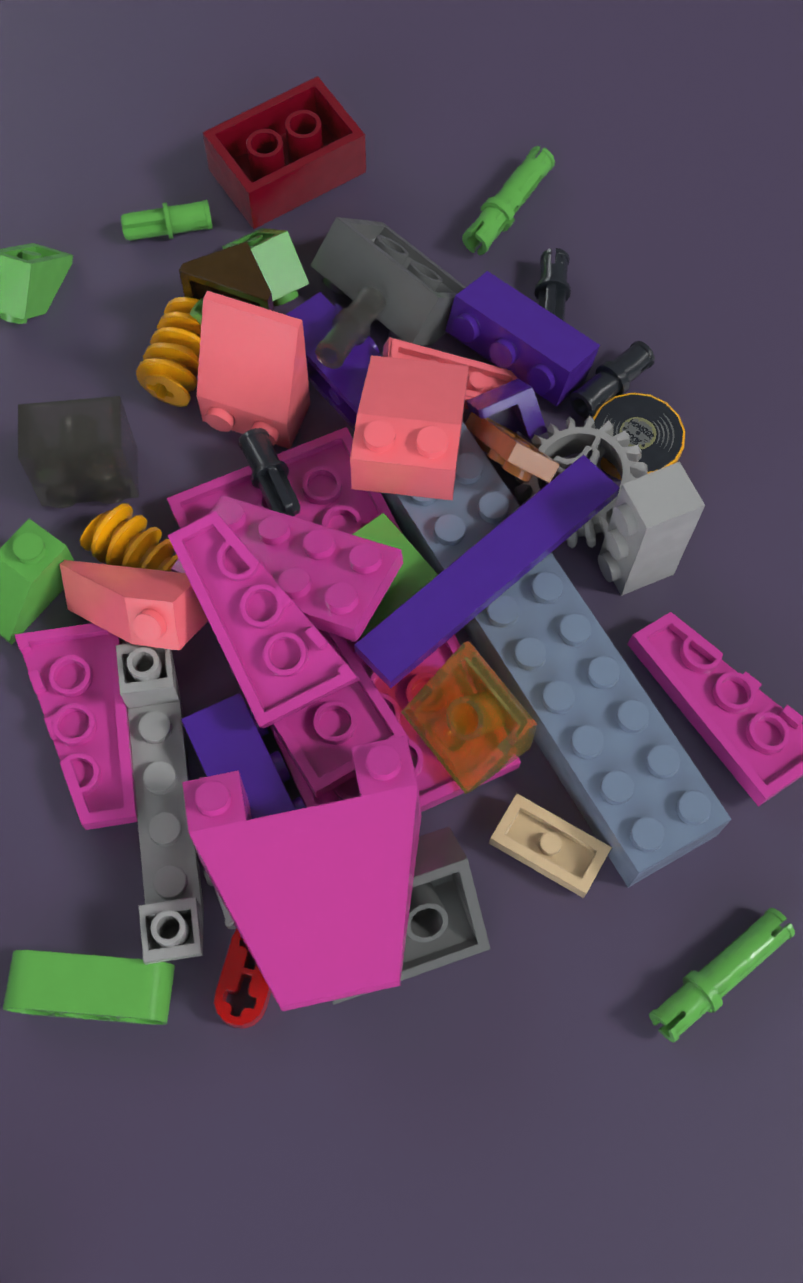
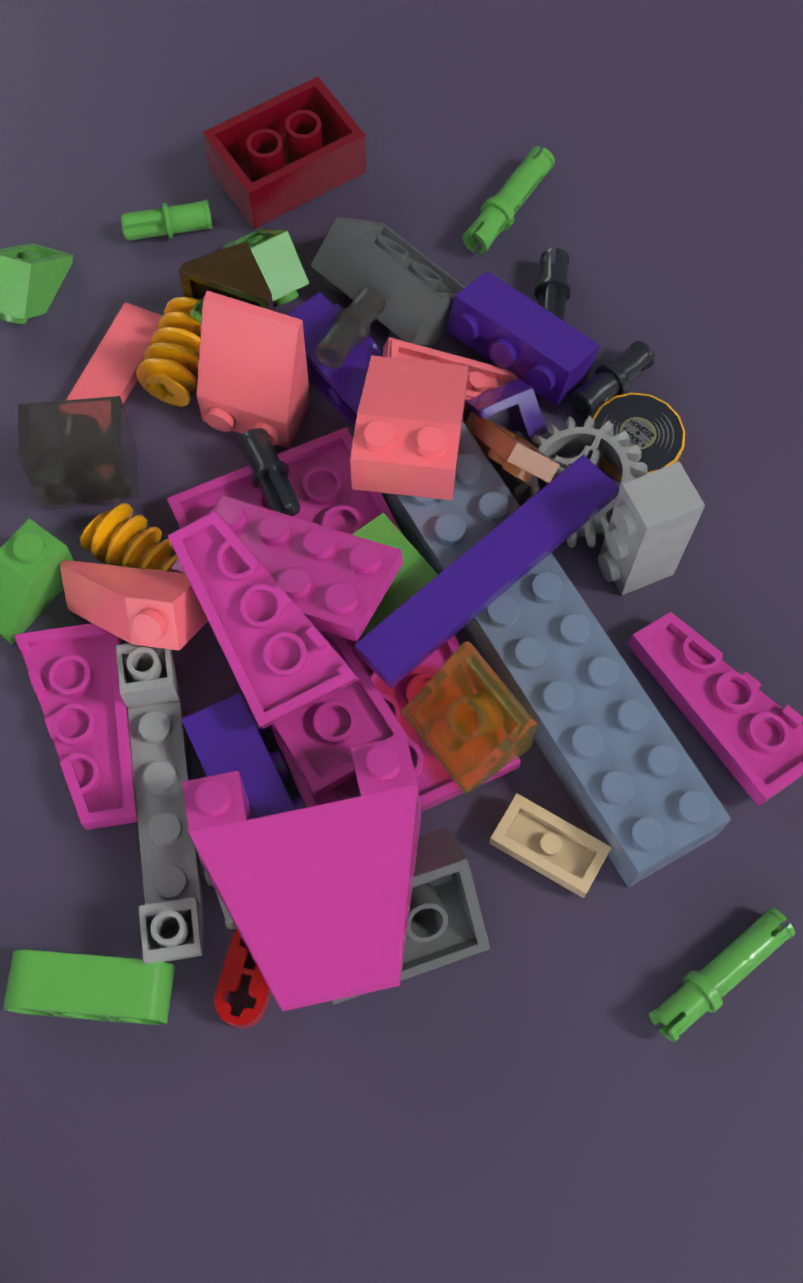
(118, 355): none -> coral tile

